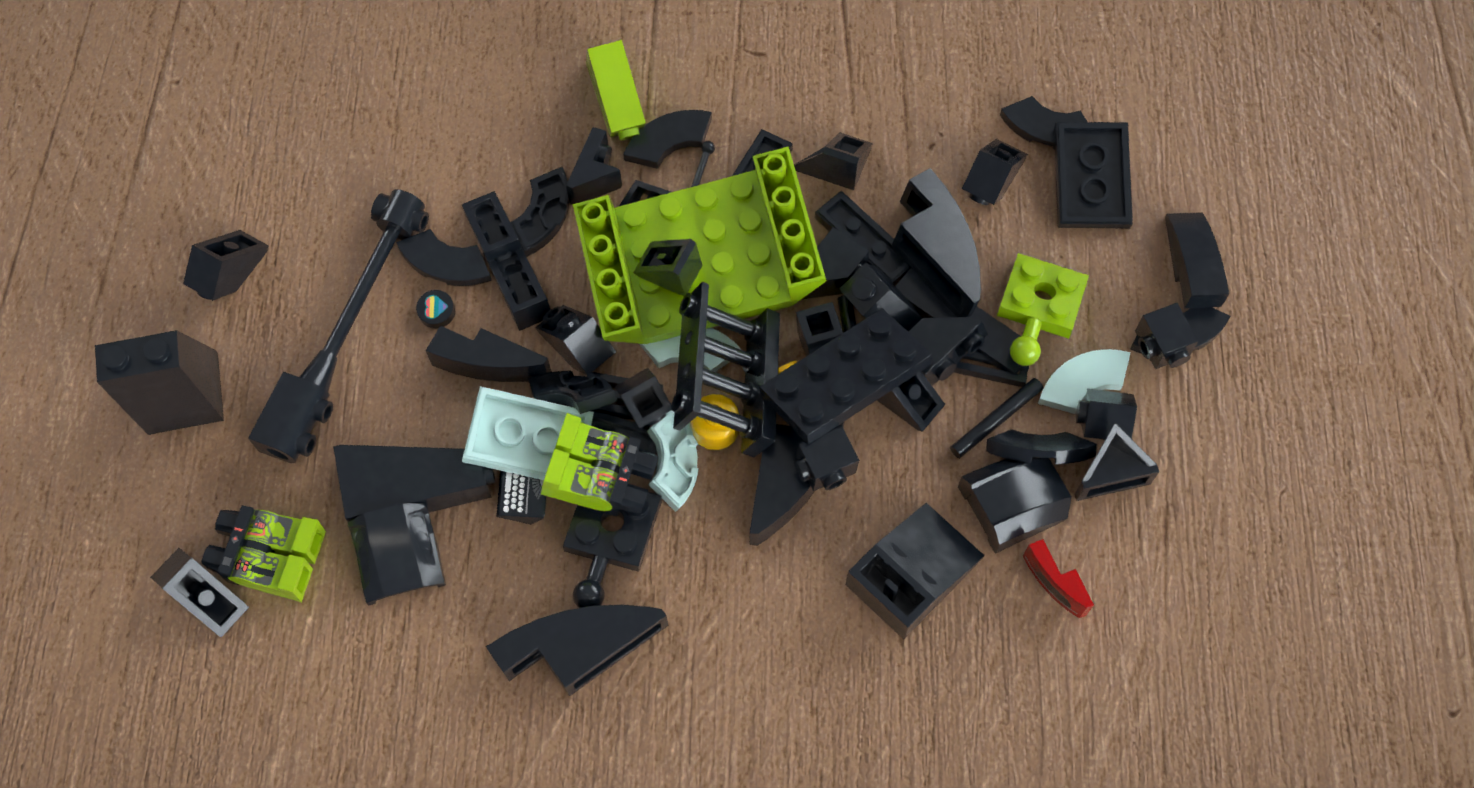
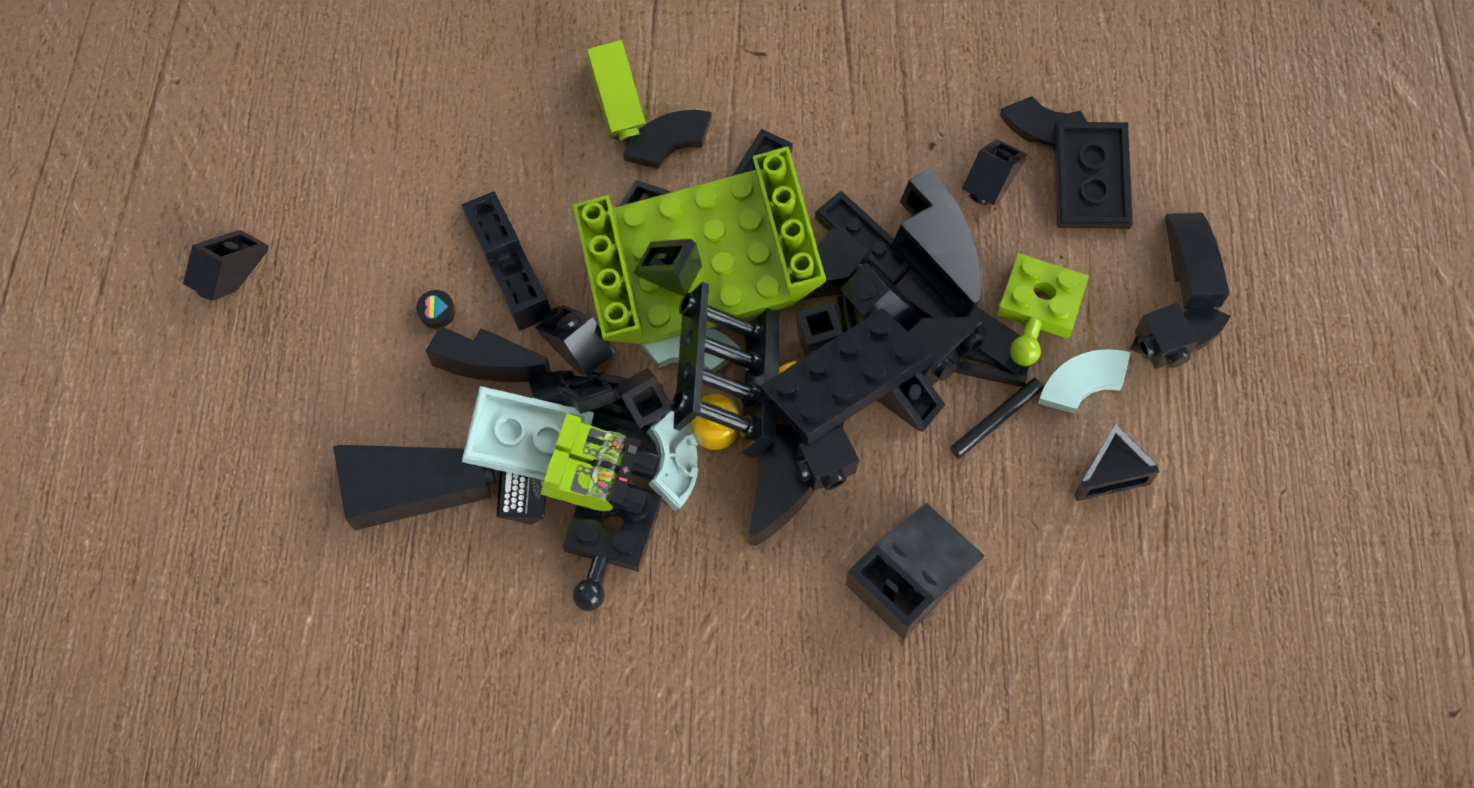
(162, 380): black slope -> none
(199, 592): slope -> none
(266, 551): hips -> none
(301, 401): black bar -> none
(396, 551): black slope -> none
(444, 262): black tile -> none
(545, 212): black tile -> none
(577, 641): black slope -> none
(592, 174): black slope -> none
(707, 148): black hinge -> none
(838, 161): black slope -> none
(1016, 499): black slope -> none
(1023, 446): black tile -> none
(1064, 588): red slope -> none
(1103, 410): black brick -> none

